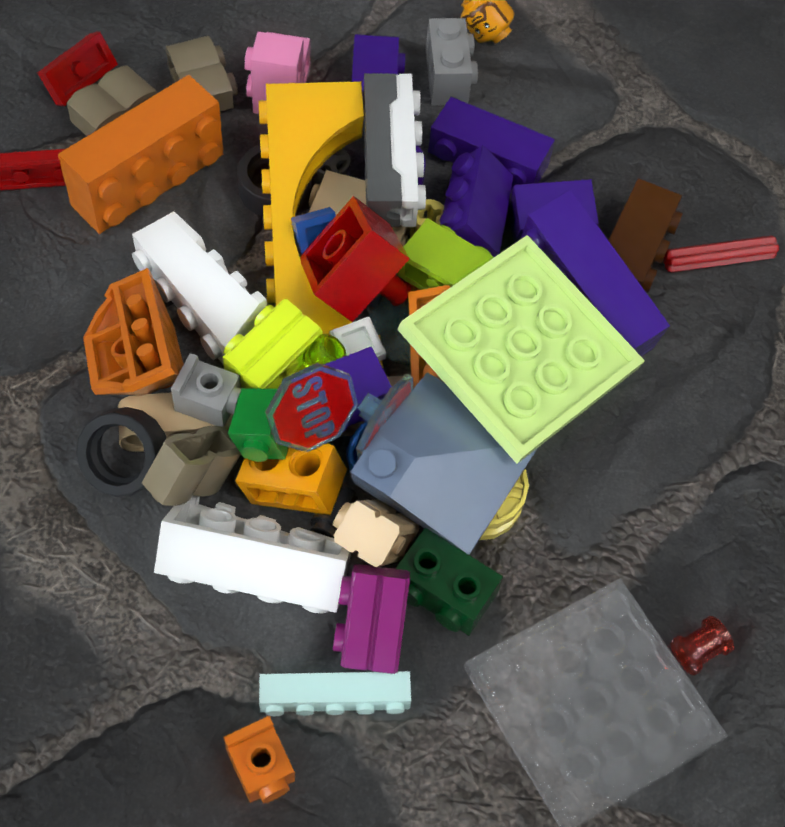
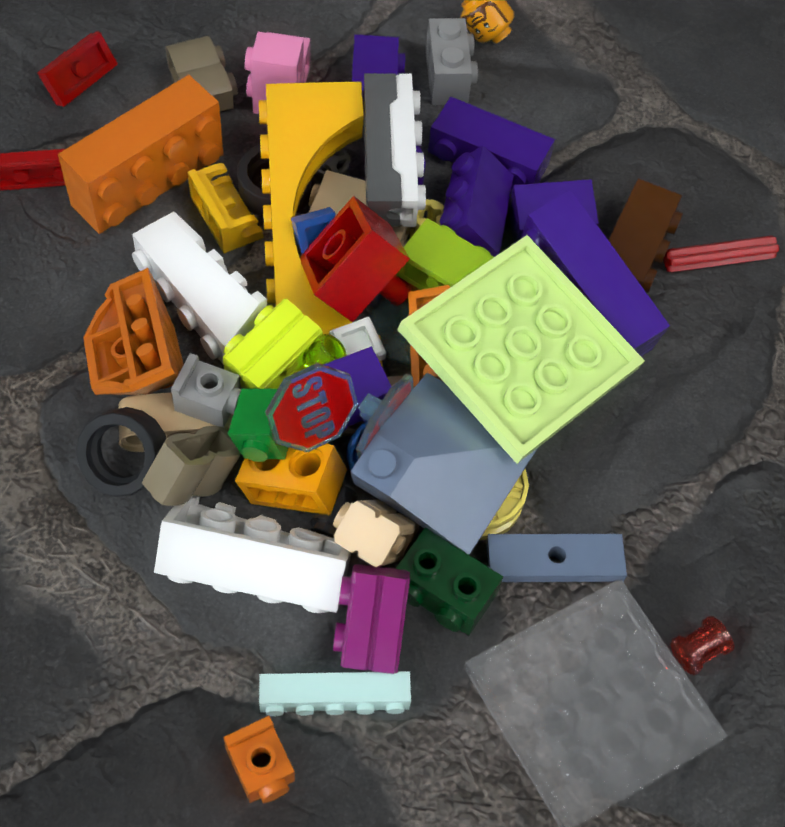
(110, 98): dark tan brick -> none
(223, 208): none -> yellow hinge
(581, 557): none -> sand blue tile

